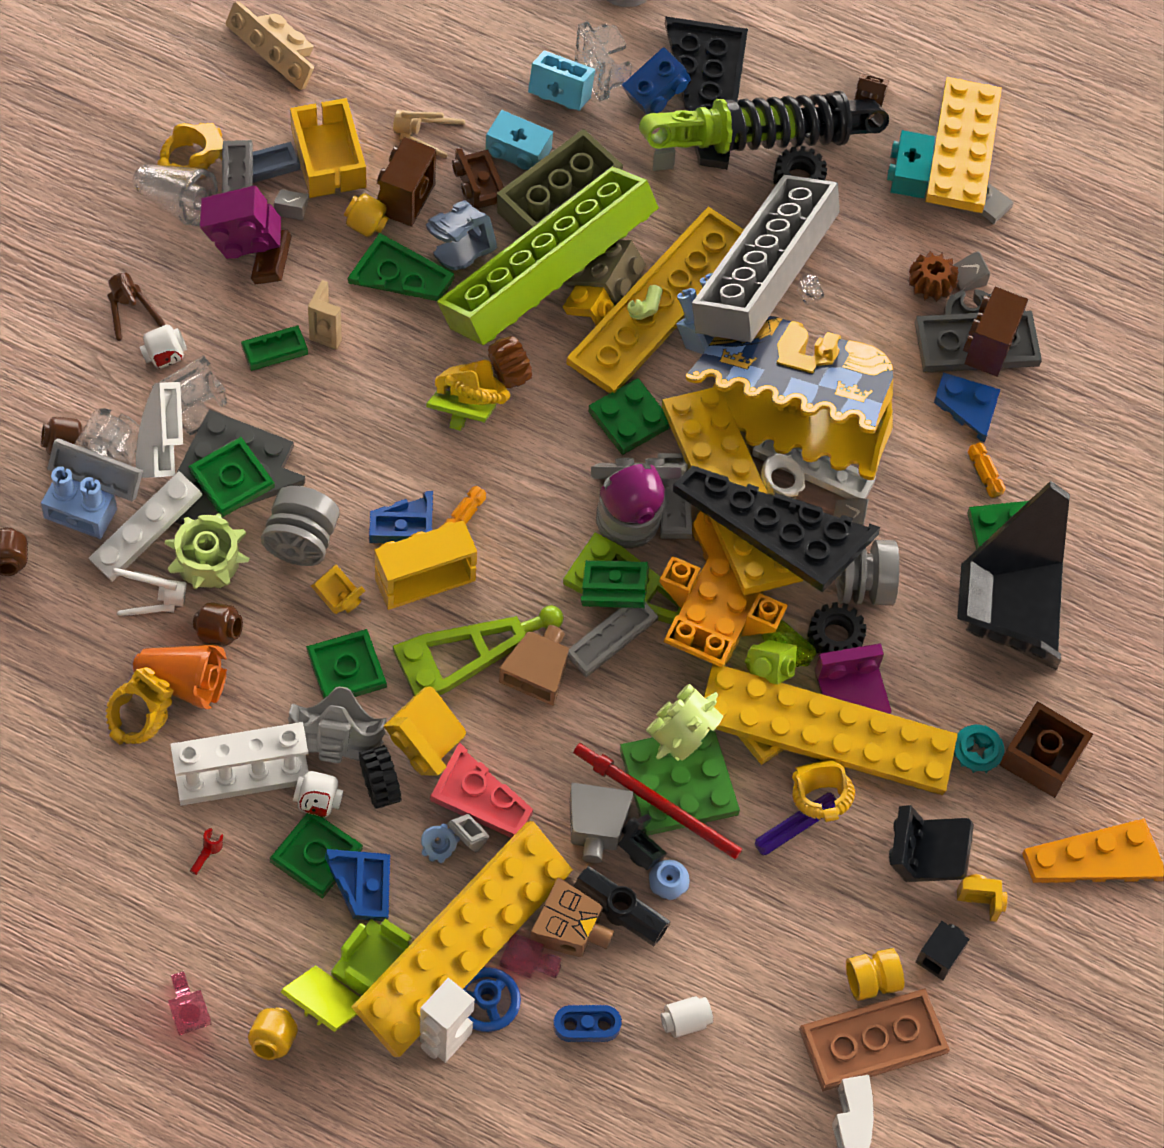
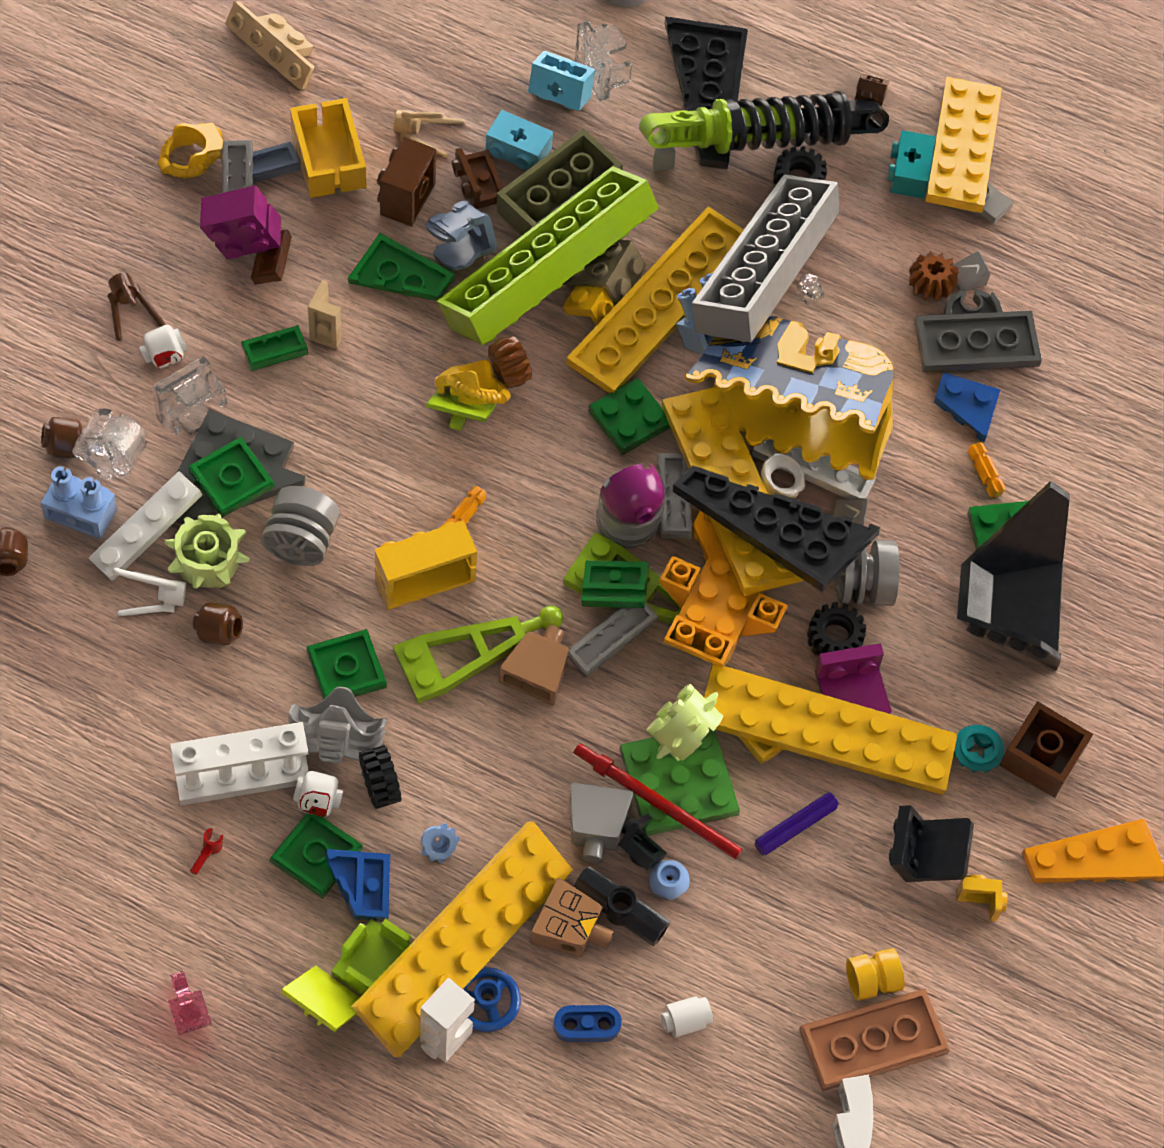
(113, 475): light grey plate -> none
(157, 697): yellow piece -> none
(160, 431): white slope -> none
(176, 189): clear cone -> none
(190, 671): orange cone -> none
(272, 1033): yellow head -> none
(291, 204): light grey slope -> none
(337, 590): yellow bracket -> none
(366, 215): yellow head -> none
(401, 519): blue wing -> none
(425, 731): yellow bracket -> none
(469, 832): light grey slope -> none
(472, 790): coral wing -> none
(526, 955): clear pink plate -> none
(647, 307): yellowish green arm -> none
(657, 82): blue brick -> none
(665, 470): light grey plate -> none
(772, 661): lime brick -> none
(786, 634): clear neon green plate -> none
(817, 776): yellow piece -> none
(942, 950): black brick -> none
(994, 330): reddish brown brick -> none

